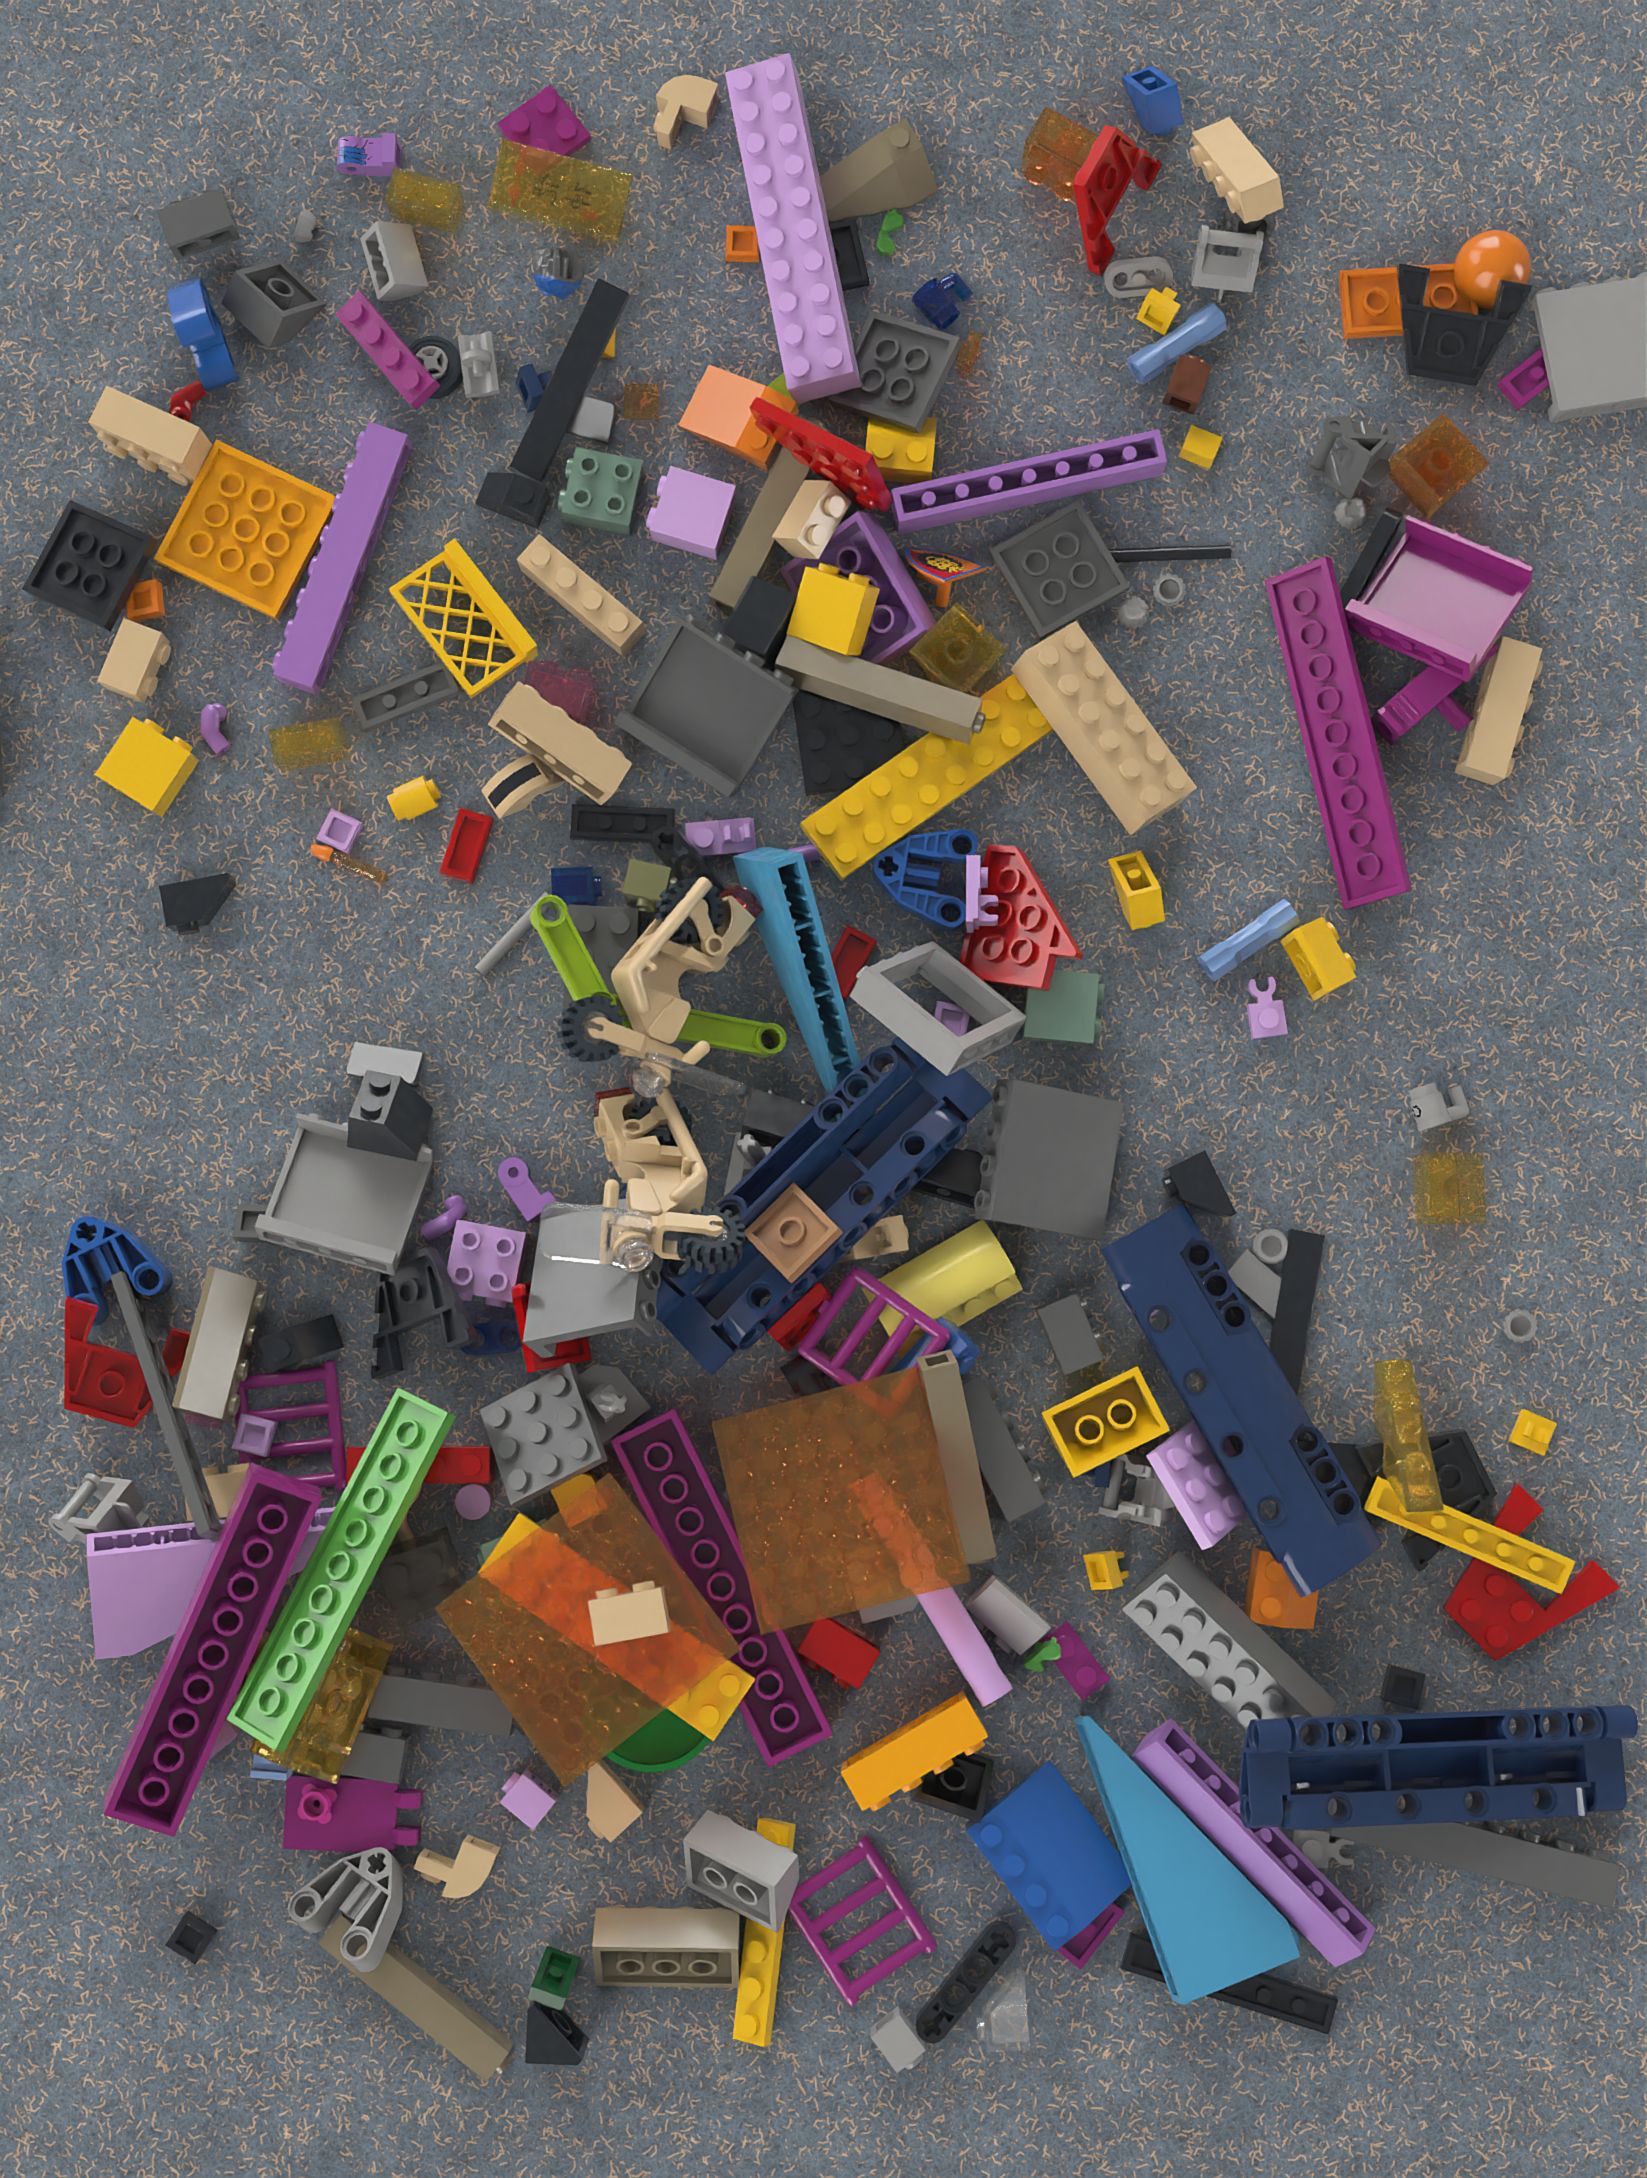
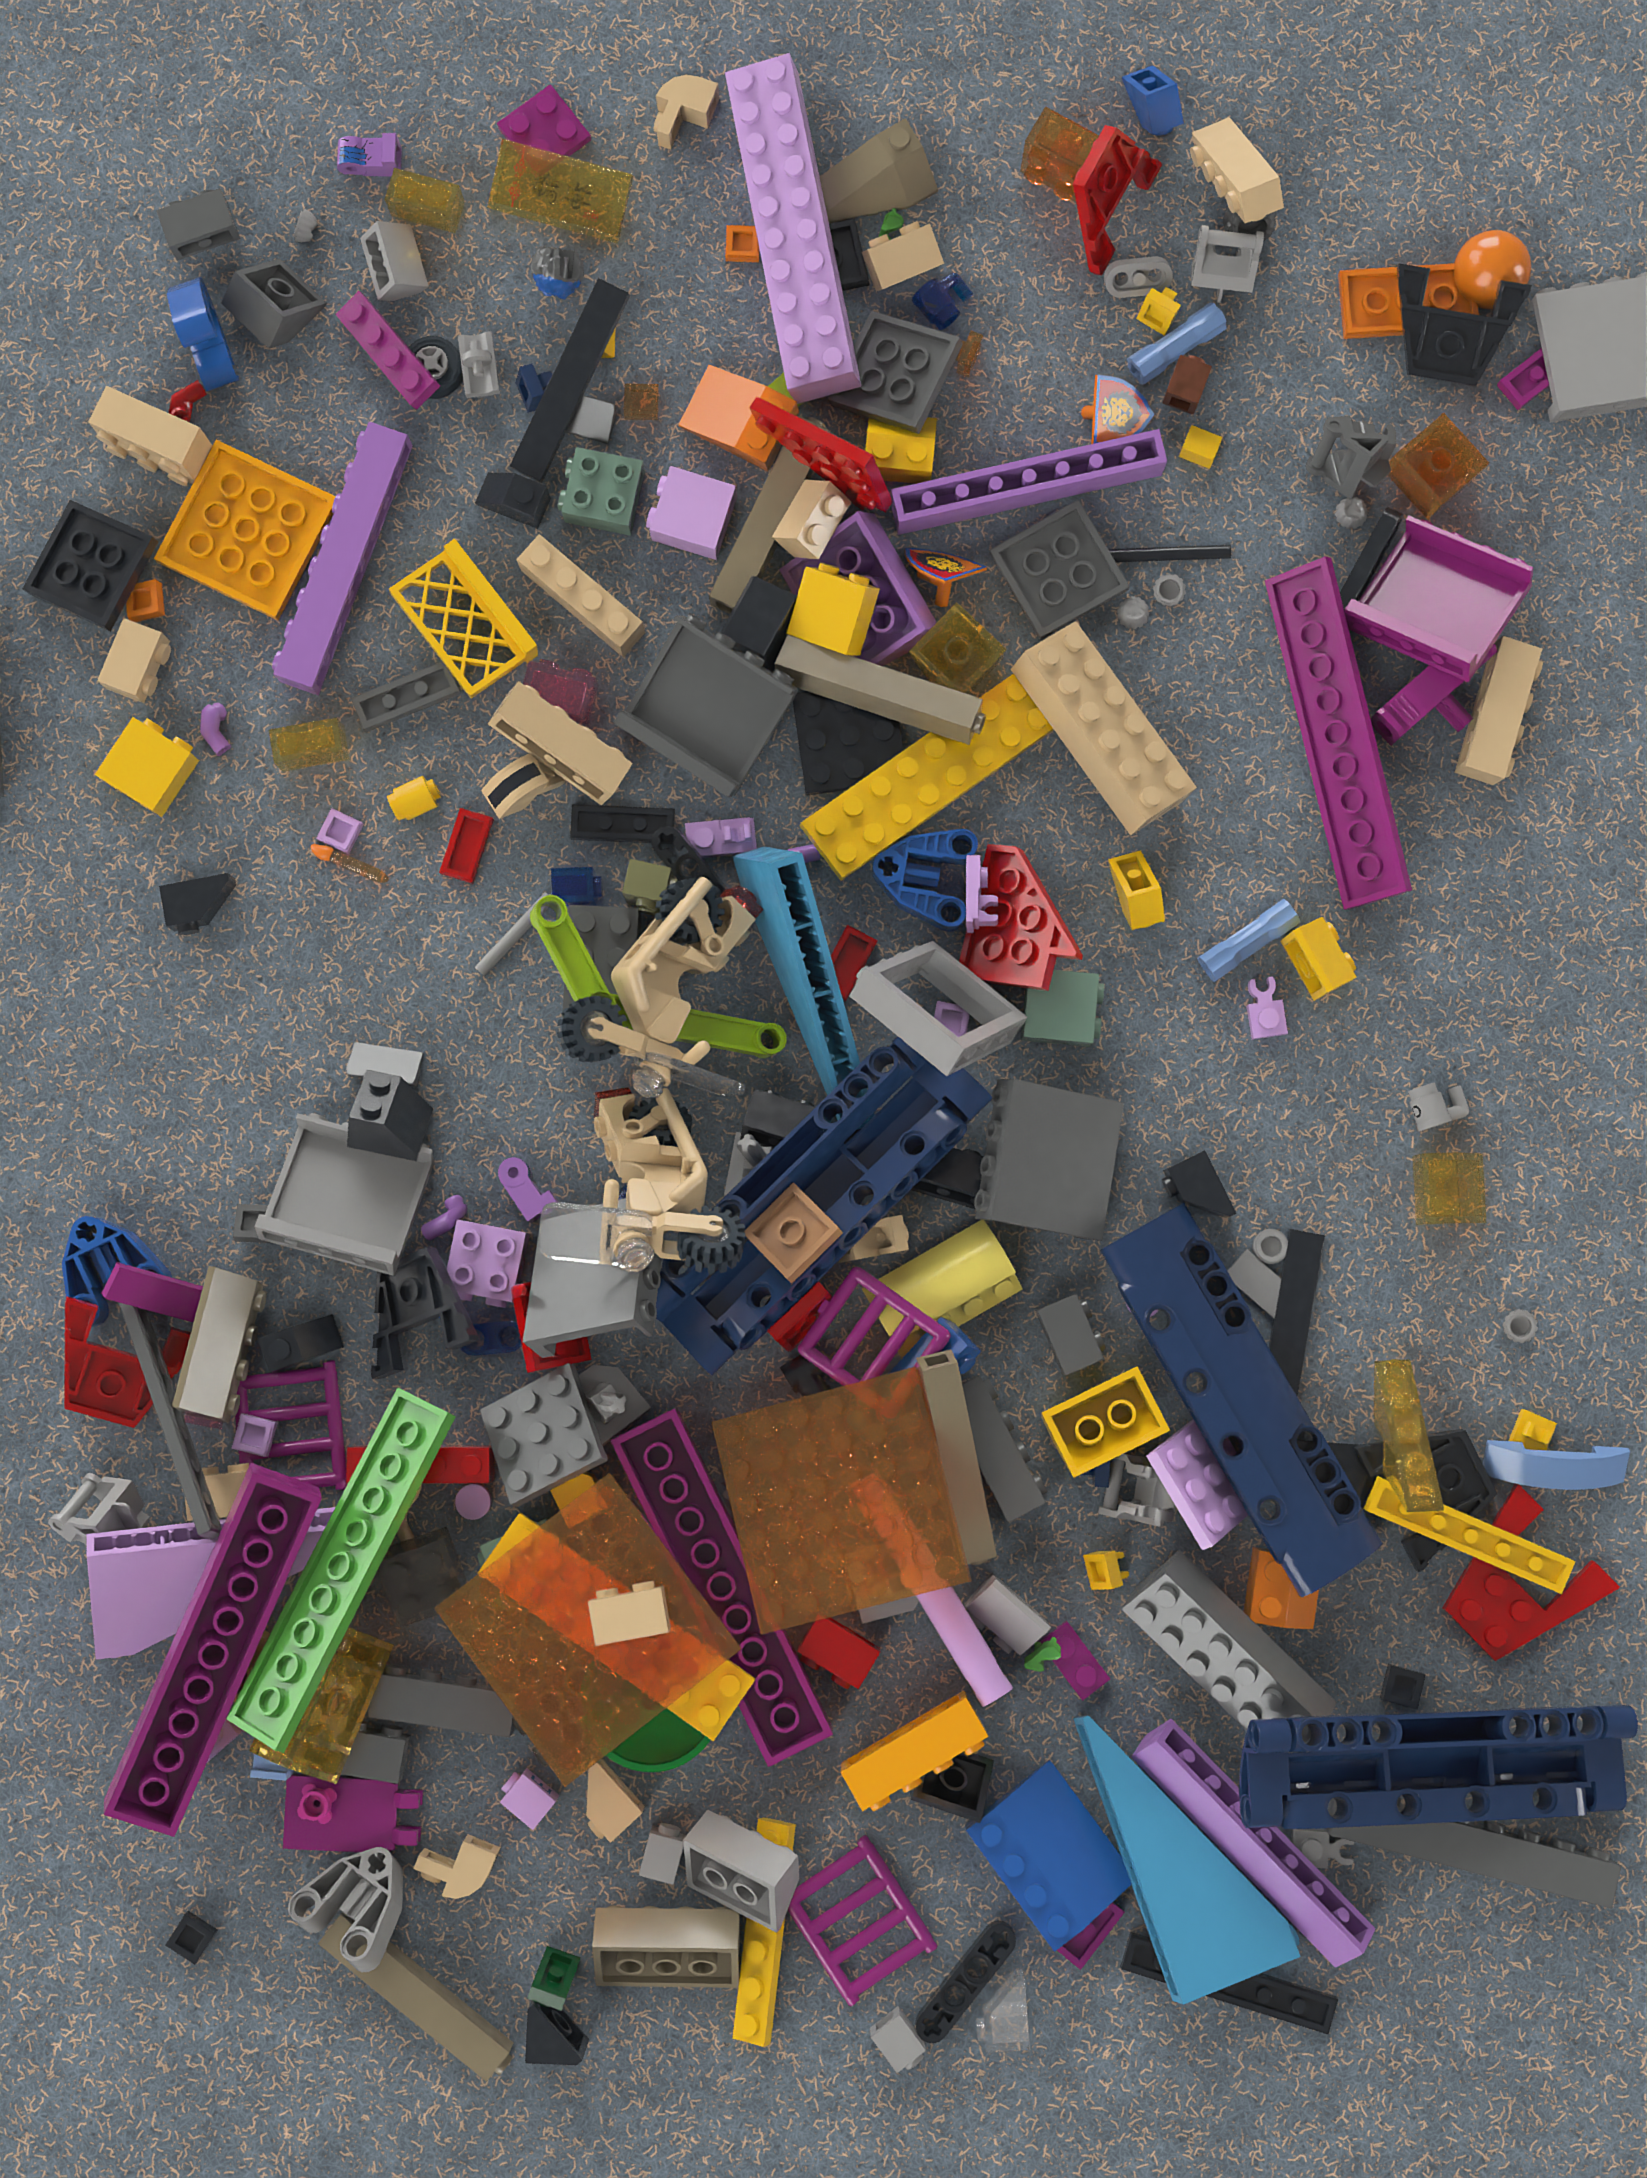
(153, 1292): none -> magenta tile
(662, 1853): none -> light grey brick
(903, 256): none -> tan brick
(1117, 409): none -> shield
(1555, 1469): none -> medium blue slope

